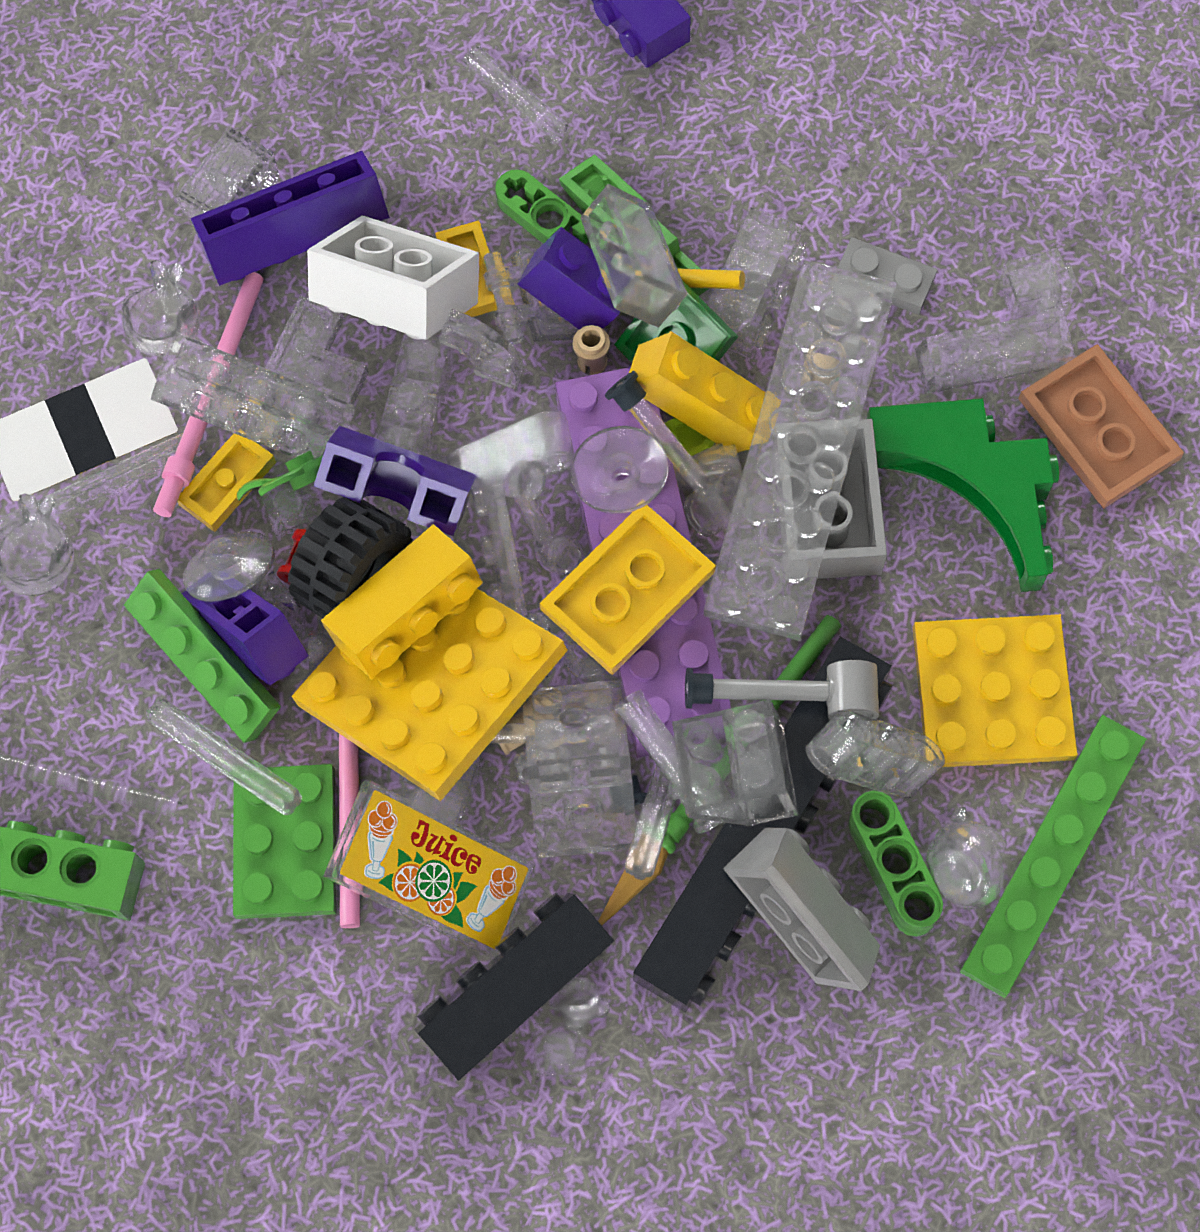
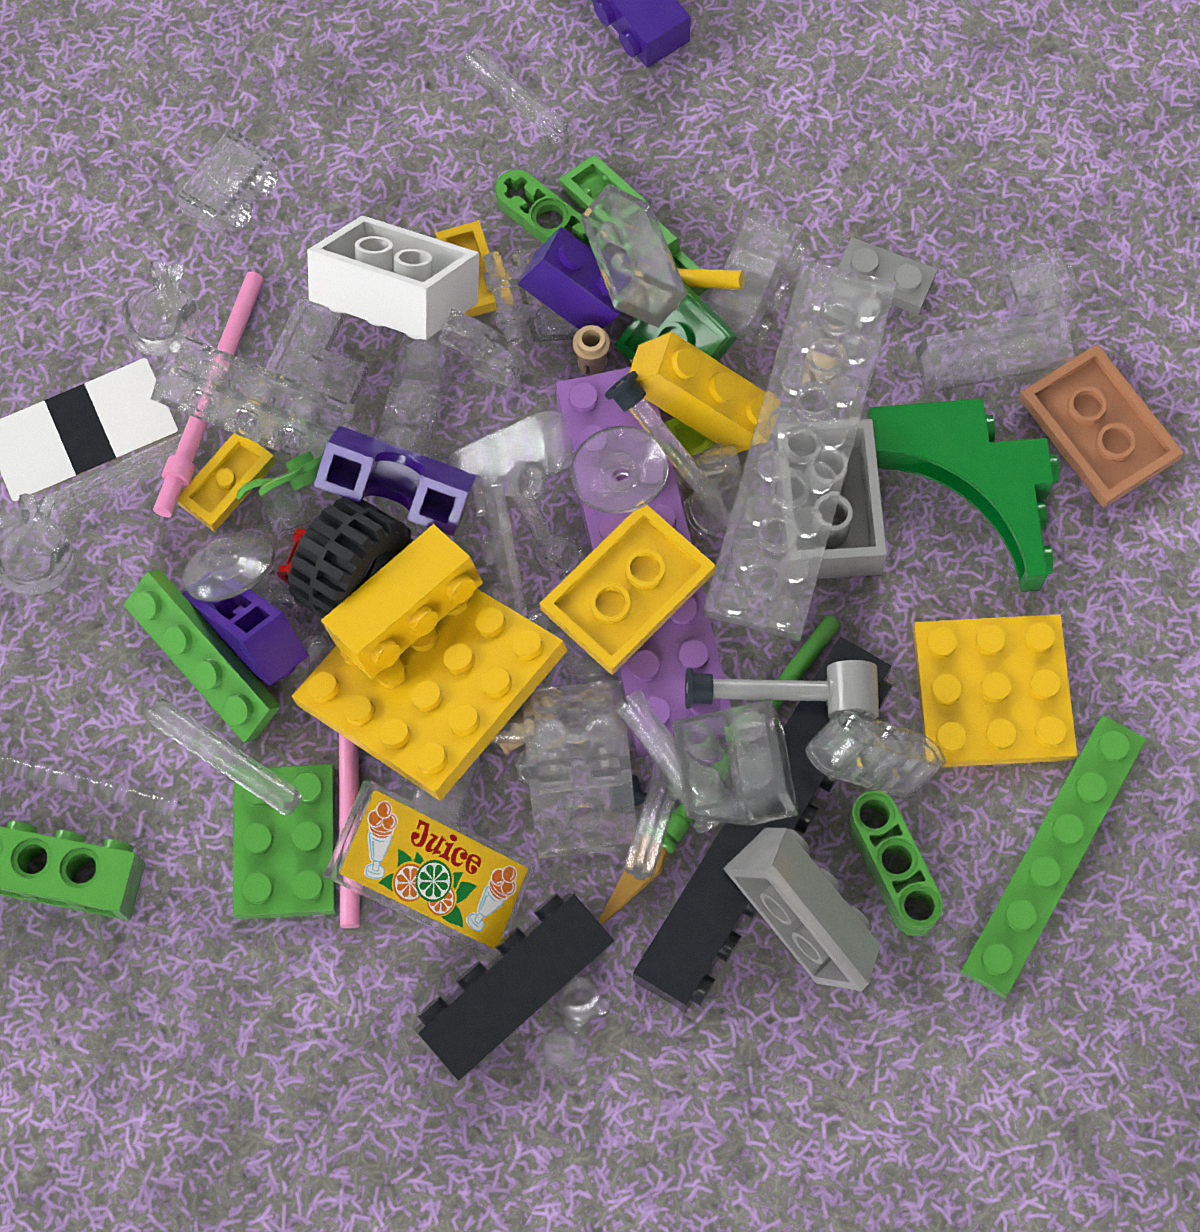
(288, 217): dark purple brick -> none
(967, 861): clear hat -> none

